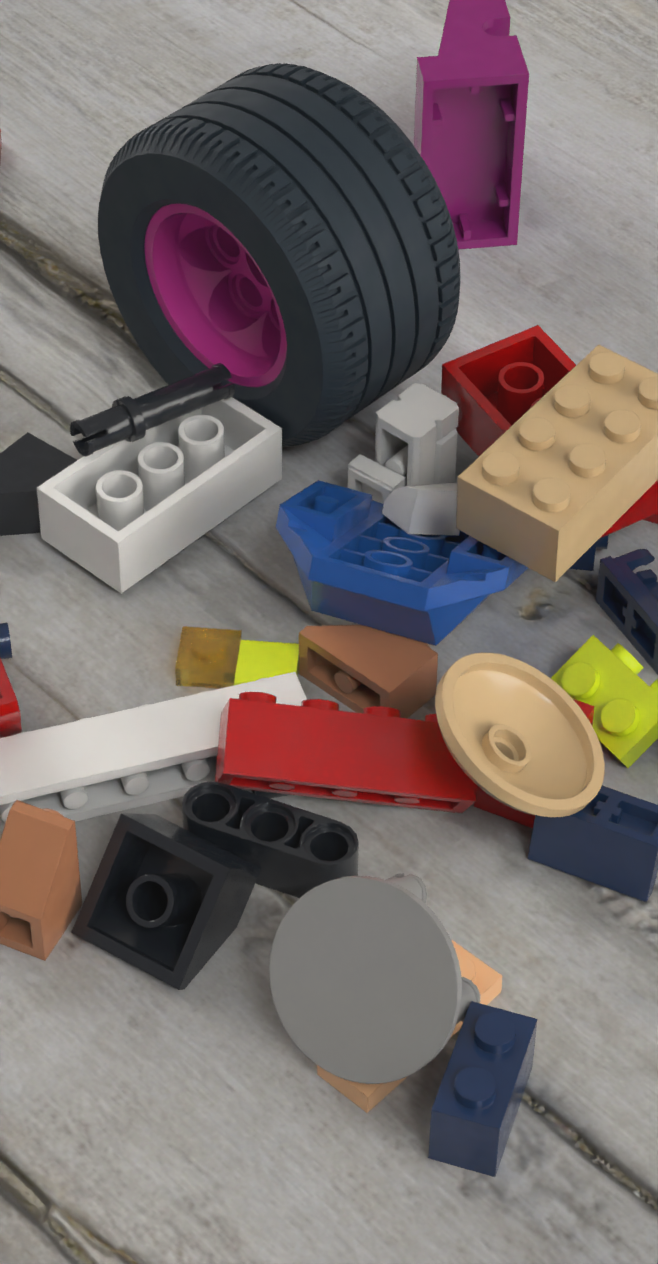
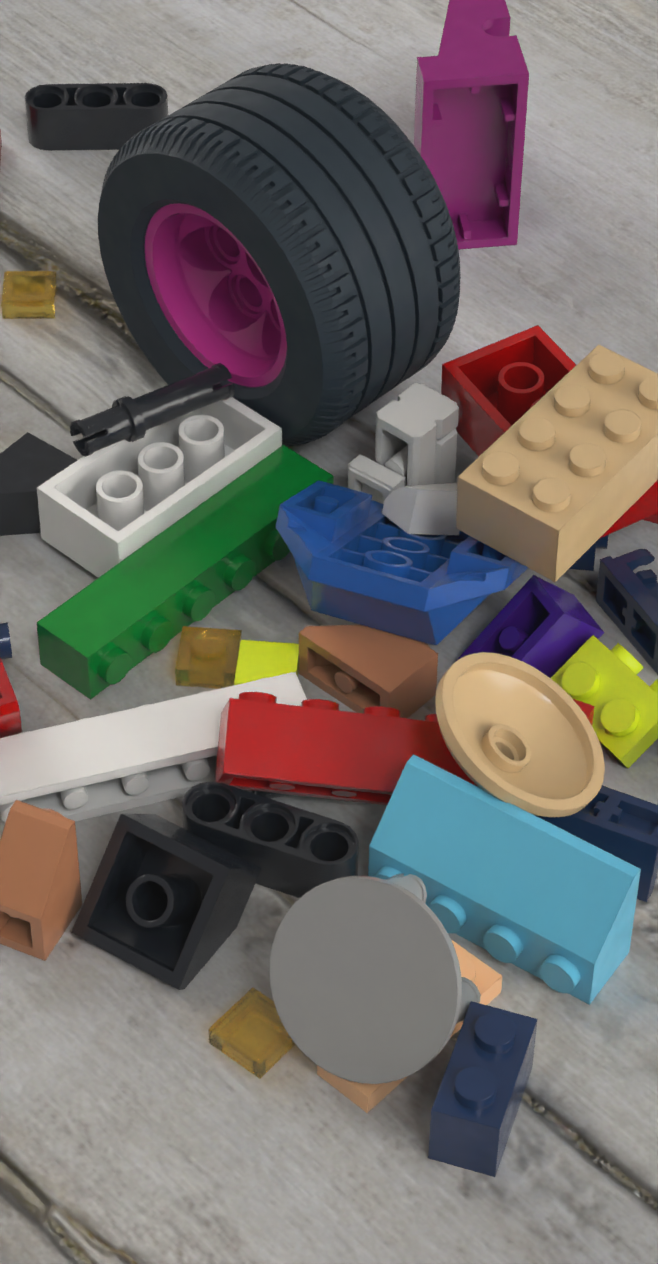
(29, 295): none -> clear yellow tile
(91, 114): none -> black beam
(174, 577): none -> green brick
(252, 1033): none -> clear yellow tile
(509, 879): none -> medium azure slope
(538, 627): none -> dark purple slope

